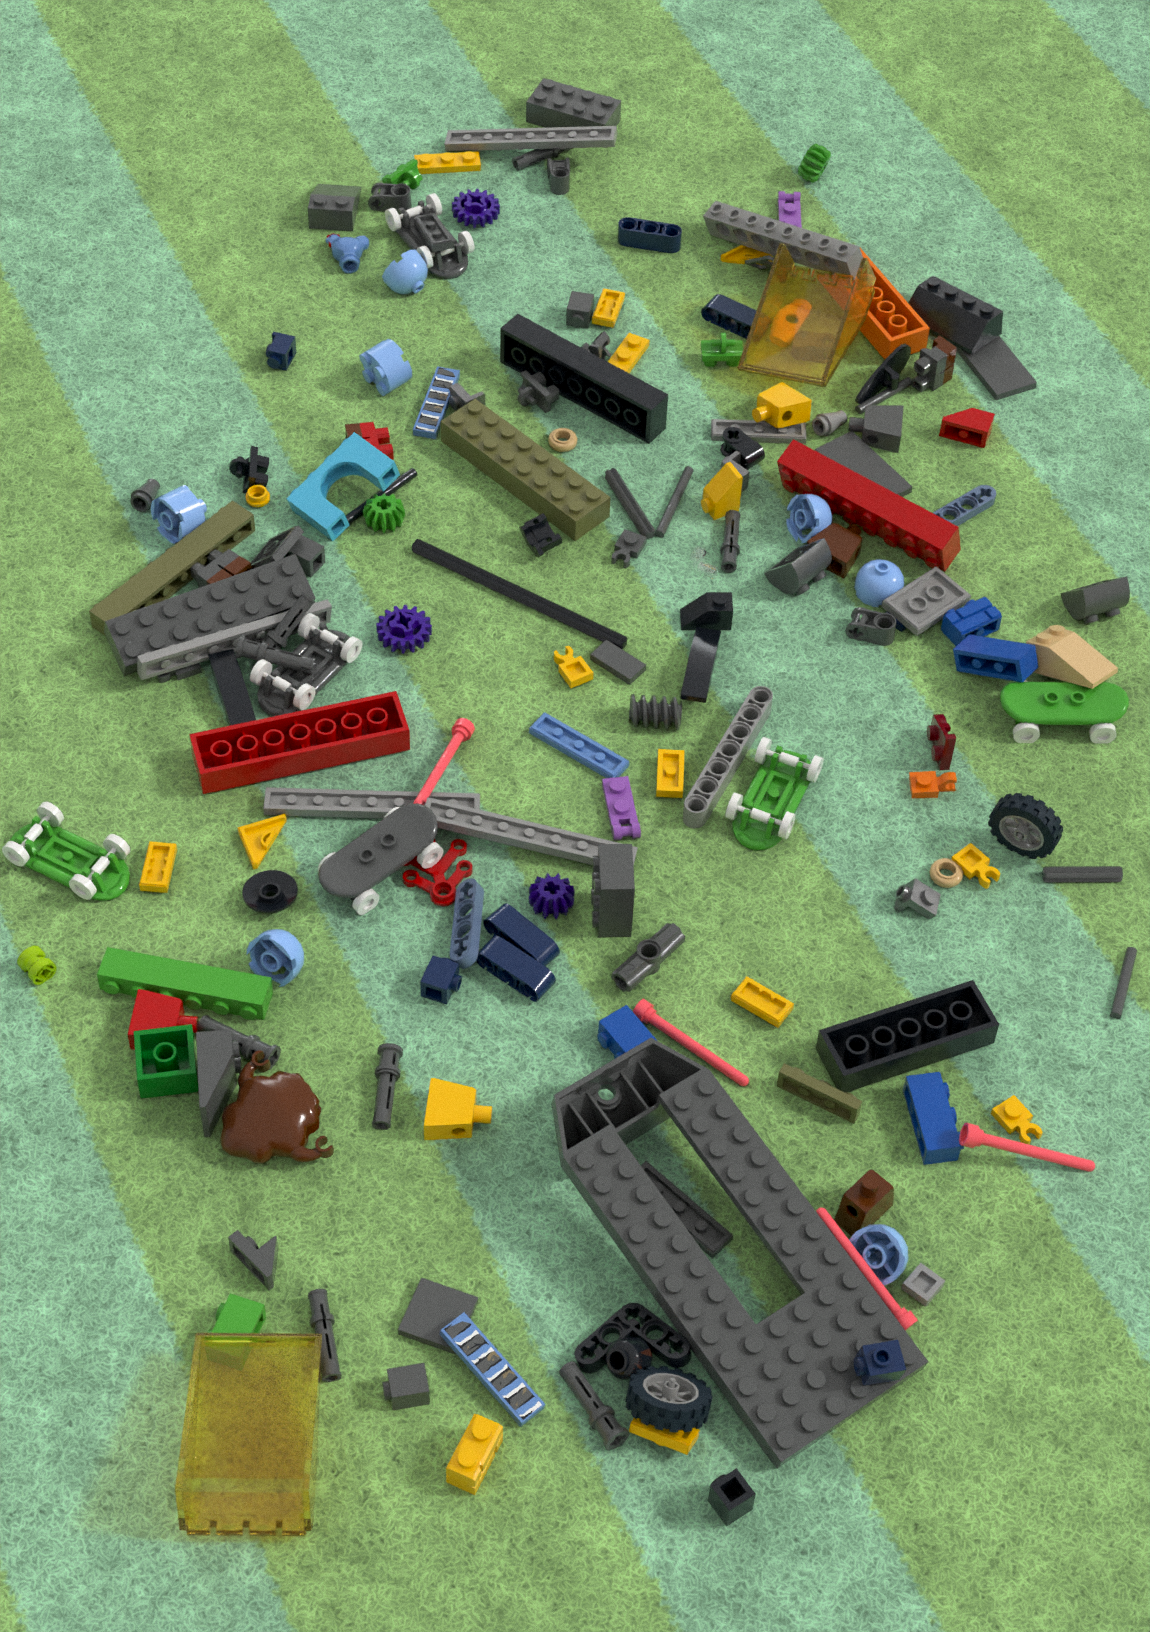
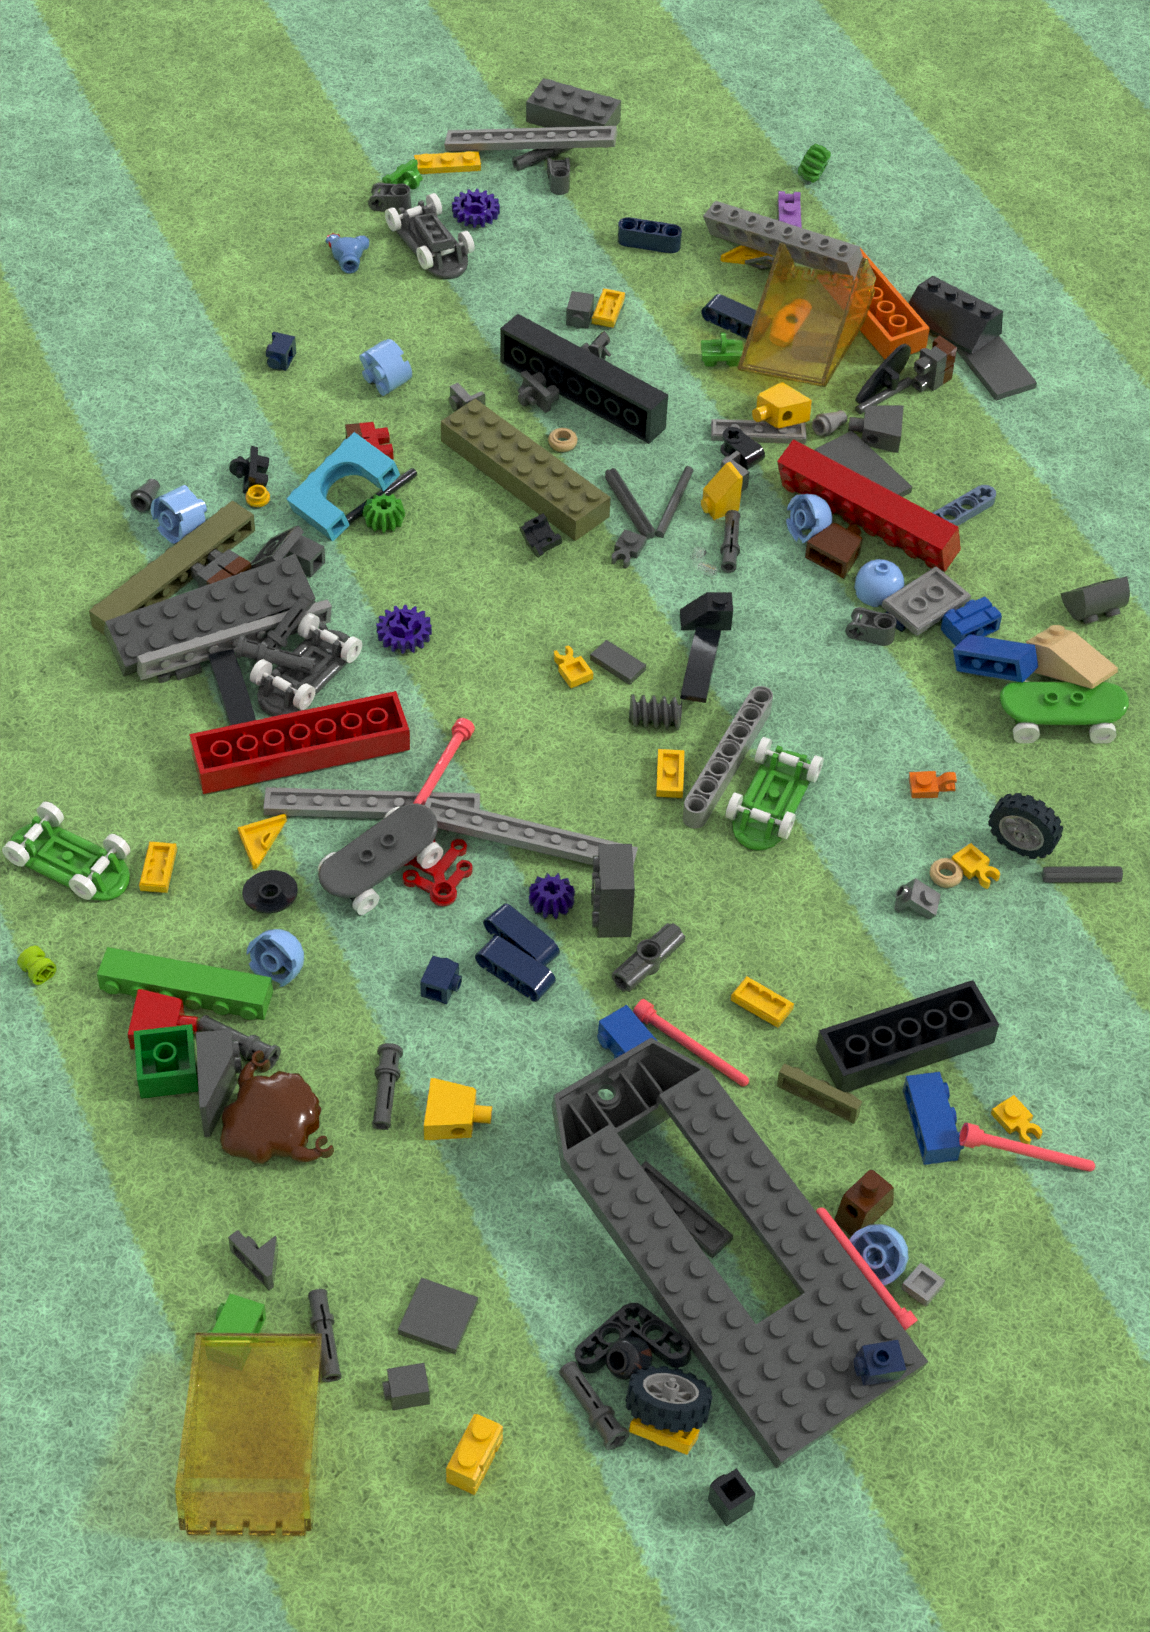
(333, 207): dark grey slope -> none
(407, 274): light blue cylinder -> none
(435, 403): tile -> none
(466, 948): sand blue beam -> none
(492, 1369): tile -> none
(518, 593): black axle -> none
(578, 746): medium blue tile -> none
(621, 807): medium lavender plate -> none
(629, 352): yellow plate -> none
(799, 567): dark grey brick -> none
(943, 742): dark red wing -> none
(968, 426): red slope -> none
(1123, 982): dark grey bar -> none

